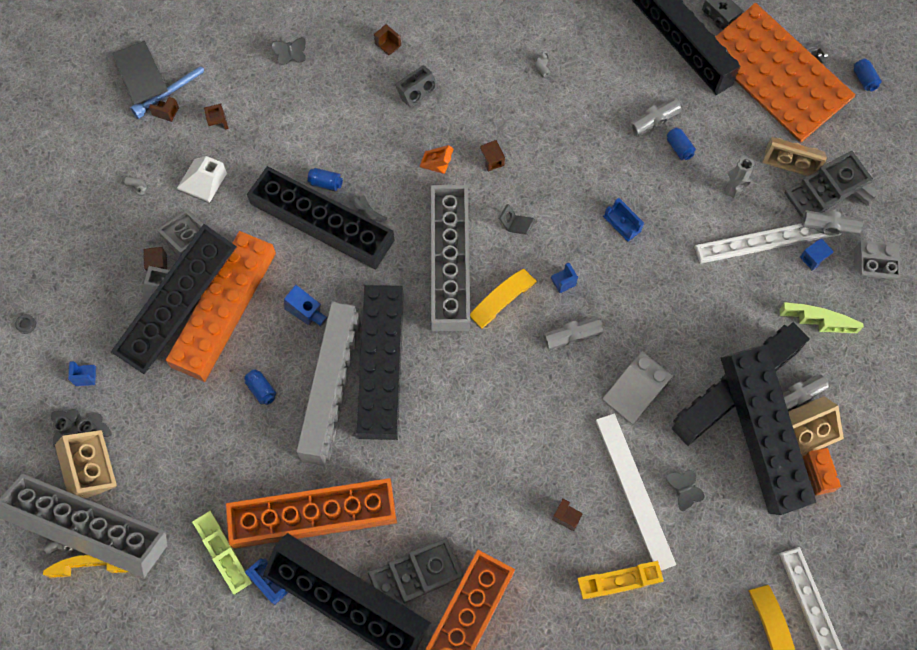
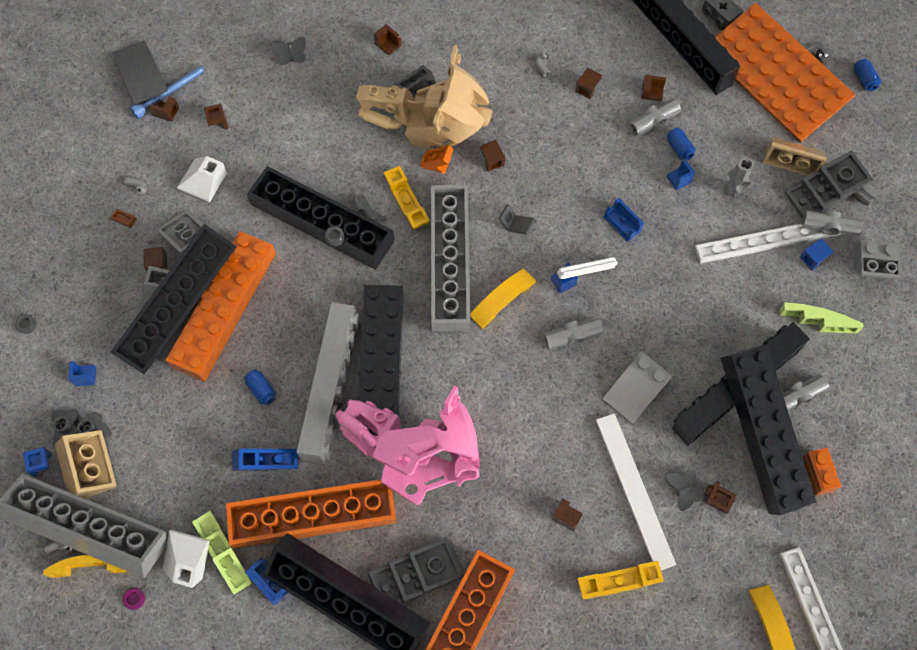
(36, 460): none -> blue panel
(123, 218): none -> dark orange piece
(133, 599): none -> magenta tile
(185, 558): none -> white slope
(264, 459): none -> blue slope
(297, 304): blue torso -> none
(325, 179): blue head -> none
(334, 236): none -> dark grey tile
(405, 198): none -> yellow slope
(411, 451): none -> bright pink piece
(443, 104): none -> tan piece
(587, 83): none -> reddish brown panel
(587, 267): none -> white axle
(653, 87): none -> reddish brown panel
(681, 176): none -> blue panel
(719, 497): none -> reddish brown bracket
(816, 424): tan slope -> none

